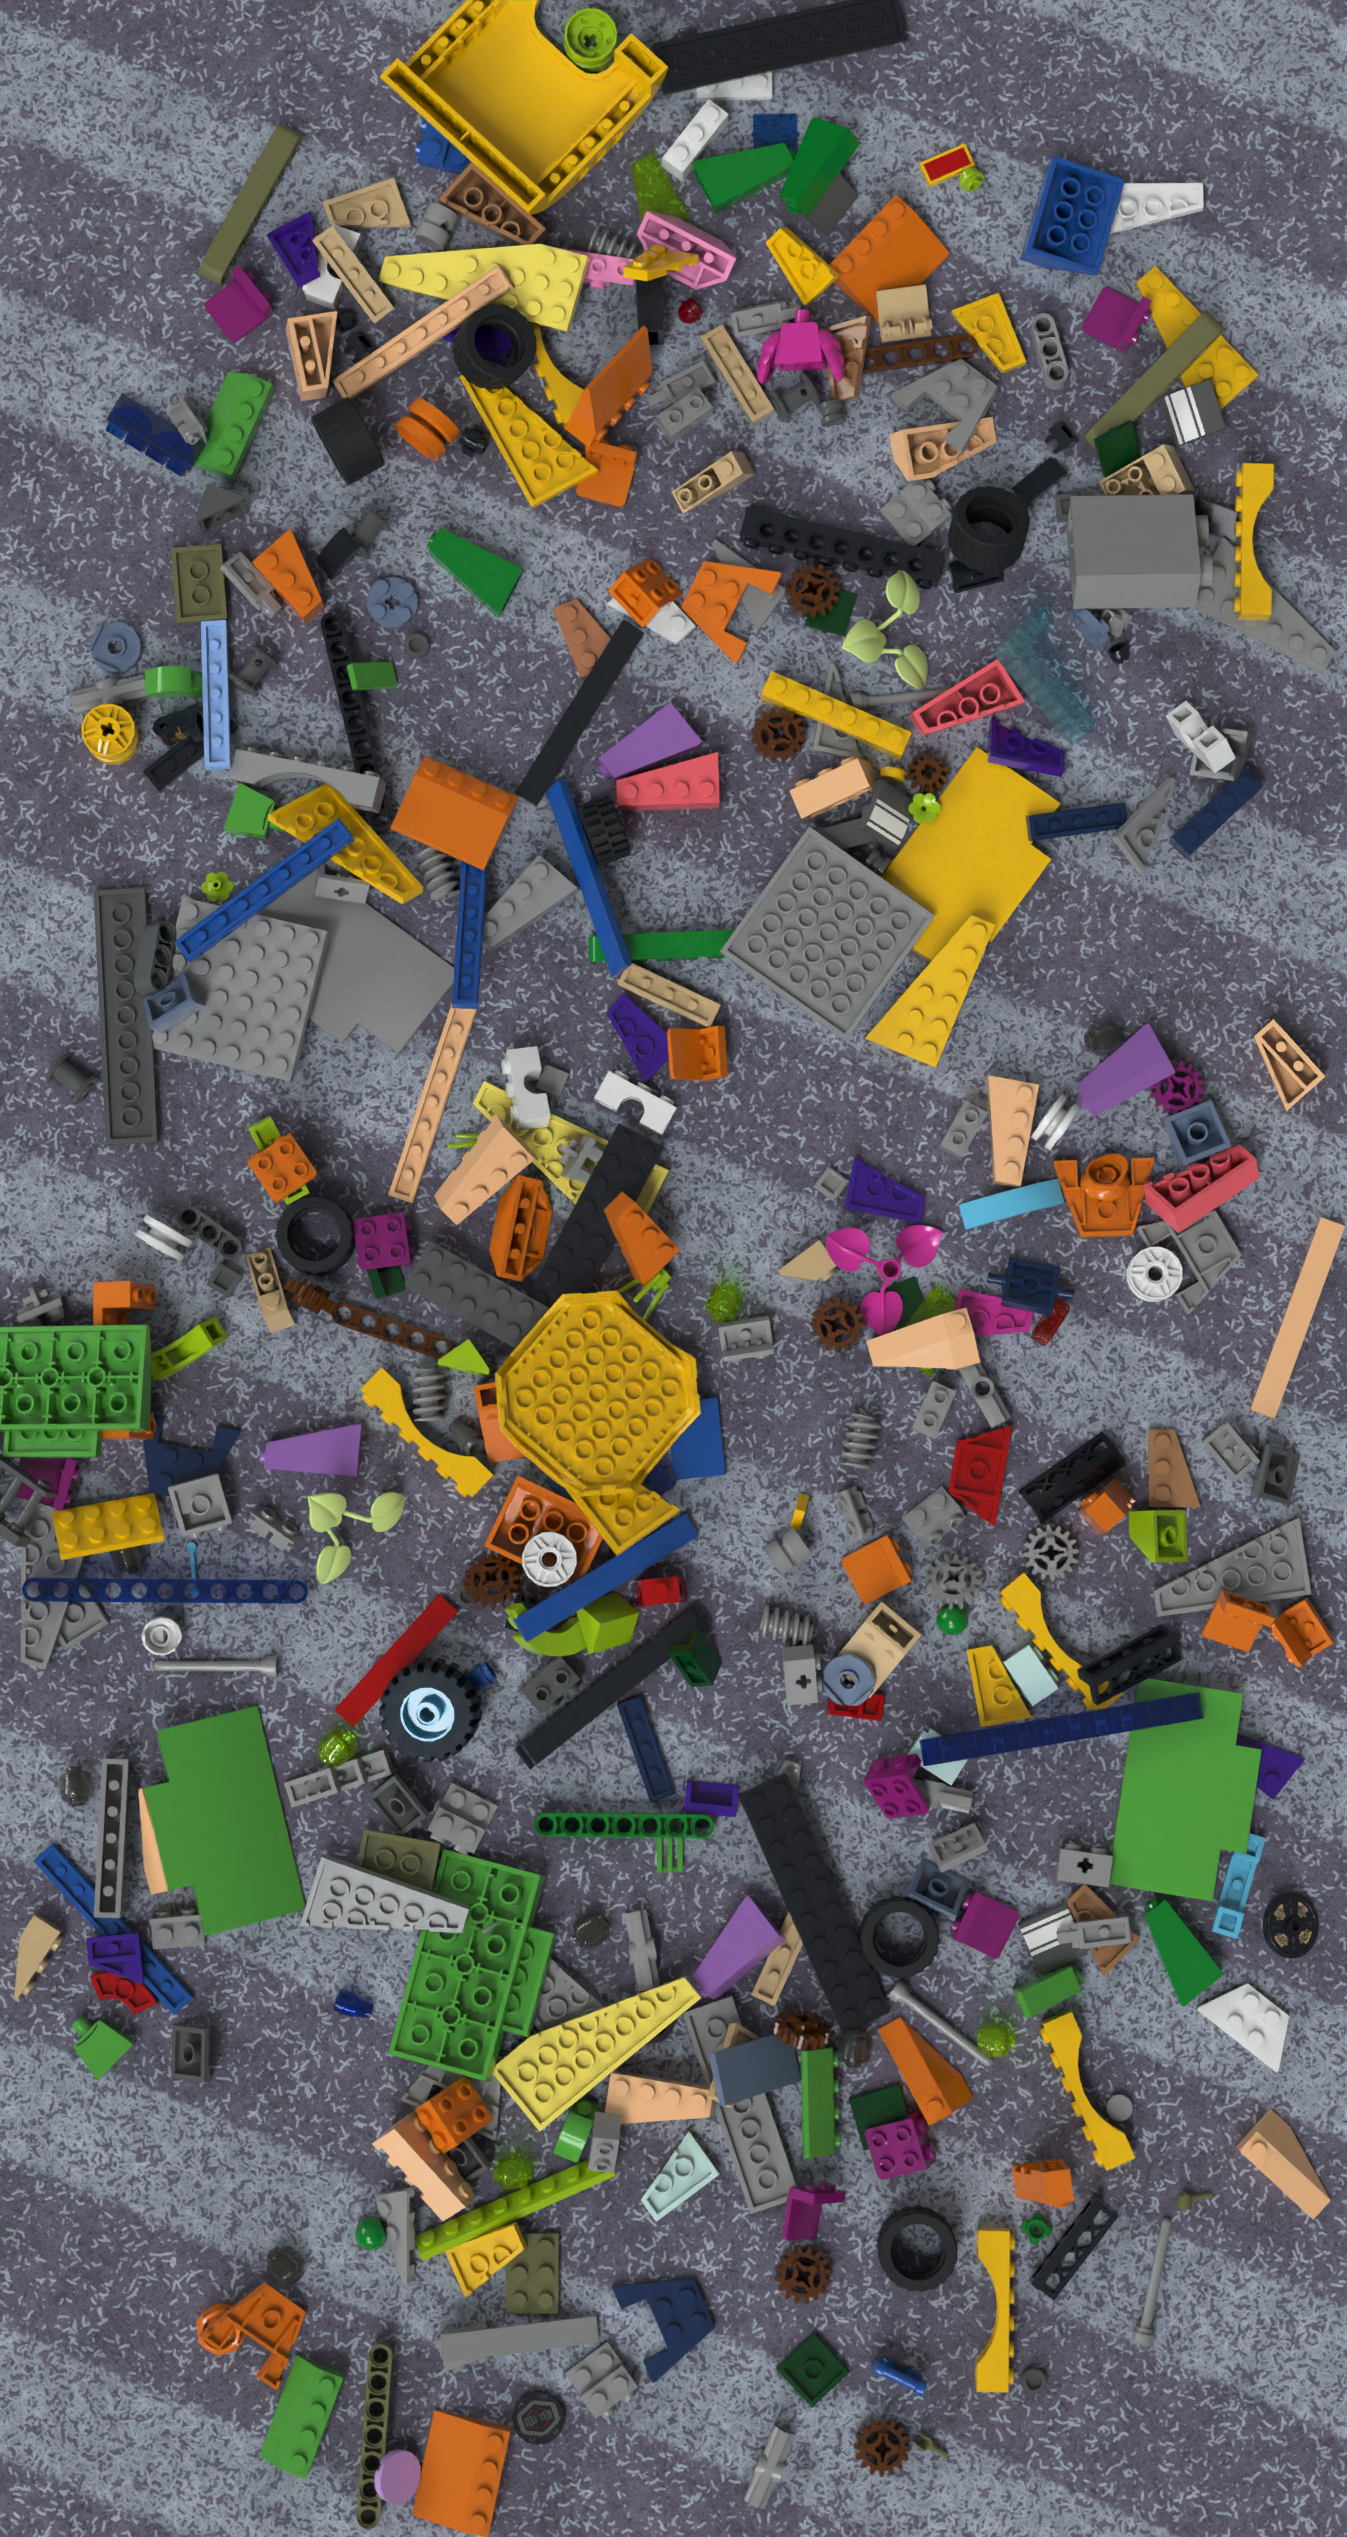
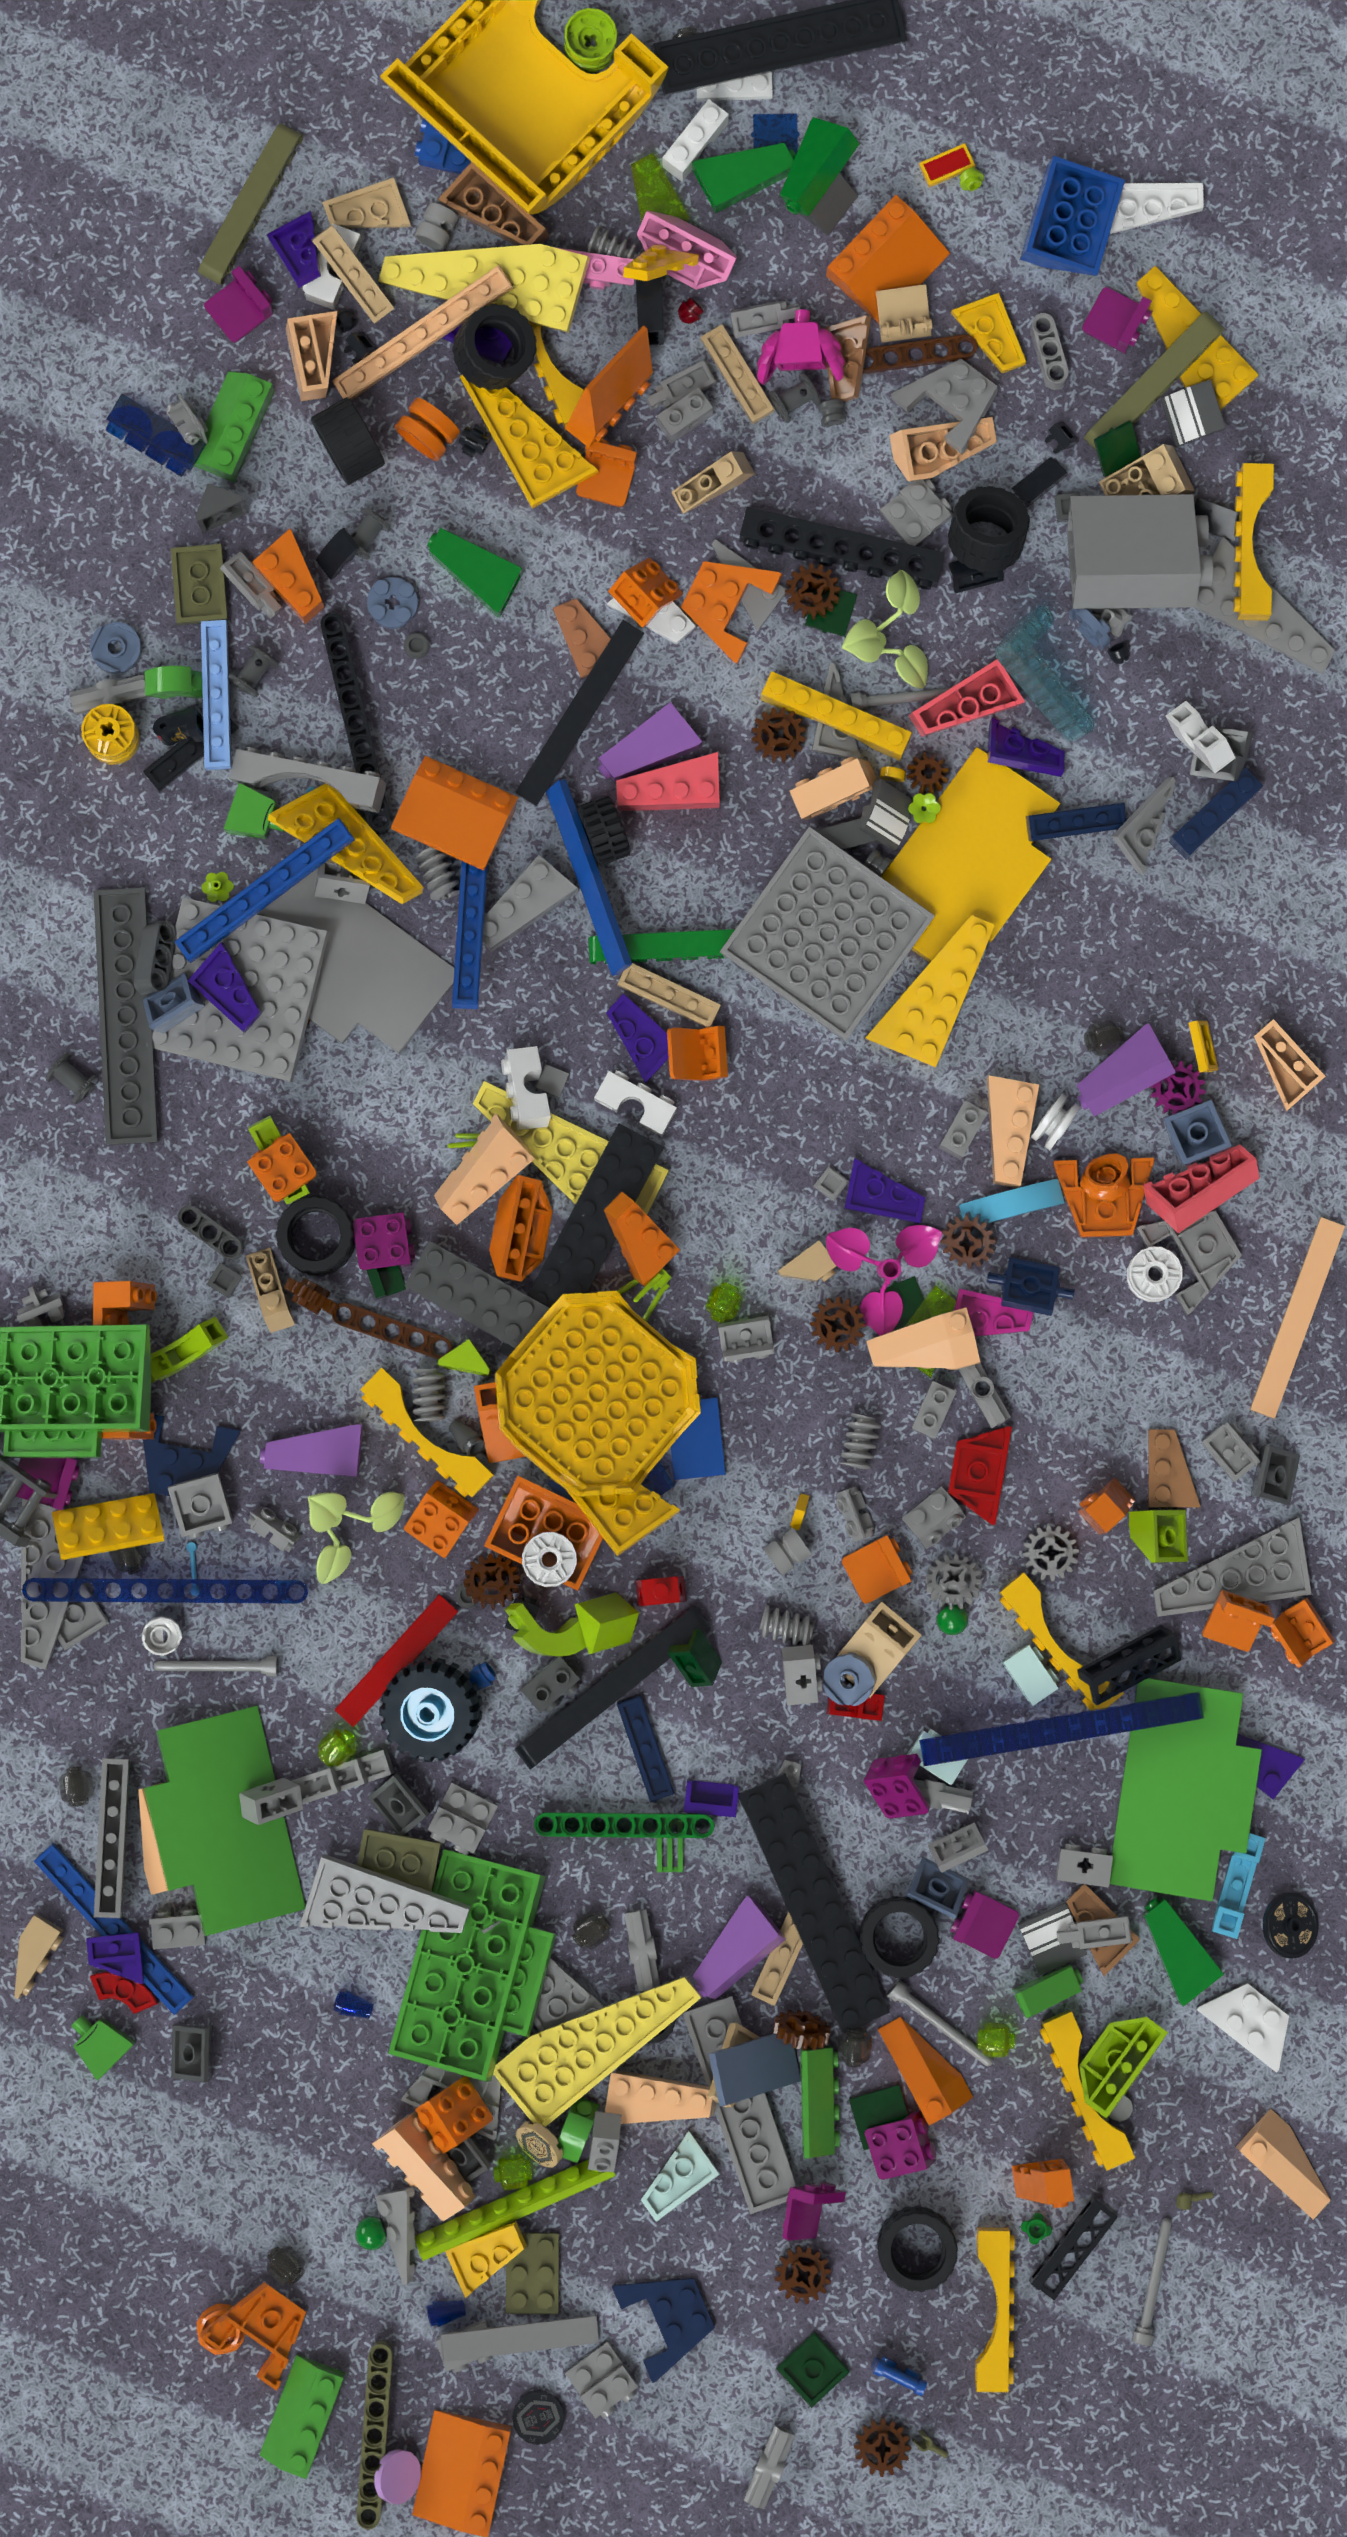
(163, 1238): white wheel -> none
(225, 988): none -> dark purple wing
(271, 1801): none -> light grey brick
(372, 675): bright green tile -> none
(432, 1104): light nougat tile -> none
(440, 1518): none -> orange bracket
(444, 2312): none -> clear blue cone
(539, 2144): none -> tan tile
(585, 1149): light grey hips -> none
(605, 1578): blue tile -> none
(801, 265): yellow wing -> none
(958, 1242): none -> reddish brown gear
(993, 1690): yellow wing -> none
(1033, 2380): dark grey tile -> none
(1048, 1324): clear red beam -> none
(1075, 1480): black fence -> none
(1118, 2061): none -> lime wedge
(1203, 1046): none -> yellow tile

